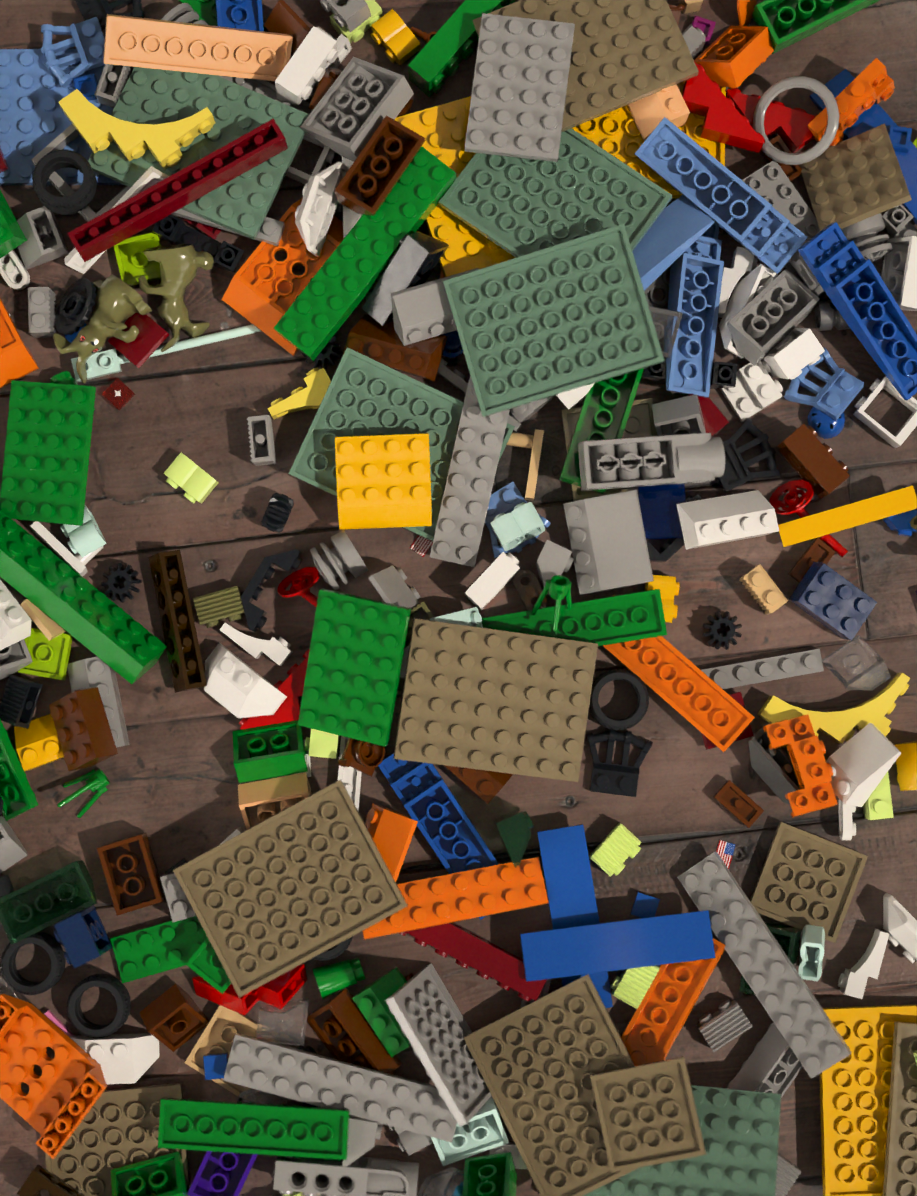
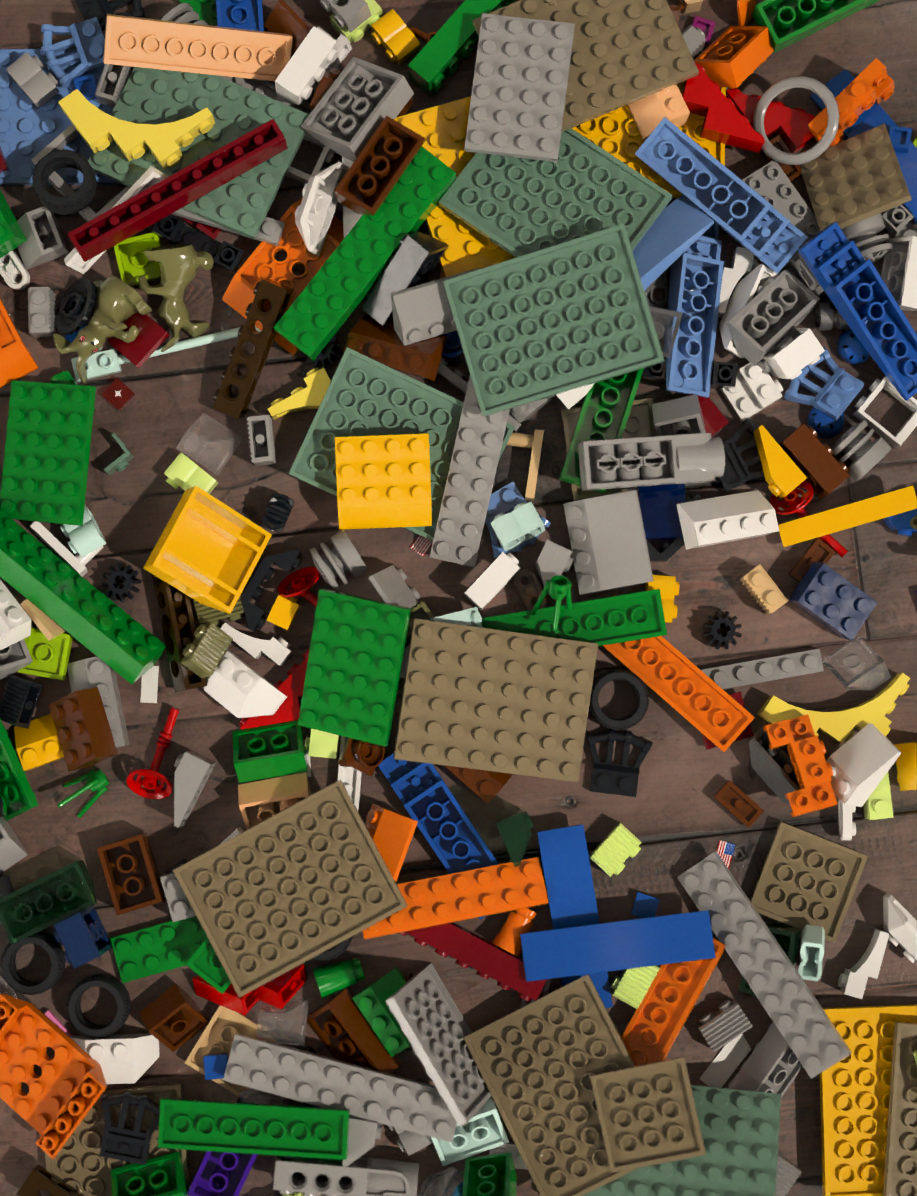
(33, 80): none -> light grey brick
(121, 462): none -> sand green bracket
(124, 1142): none -> black plate
(149, 685): none -> white sticker
(152, 775): none -> red dish
(189, 782): none -> light grey slope
(206, 650): none -> olive brick
(207, 550): none -> yellow slope
(209, 443): none -> clear slope
(224, 399): none -> dark brown brick
(284, 612): none -> yellow brick
(517, 923): none -> orange plant
(726, 1062): none -> white sticker
(777, 466): none -> yellow slope
(854, 348): none -> blue helmet
(860, 450): none -> light grey wheel

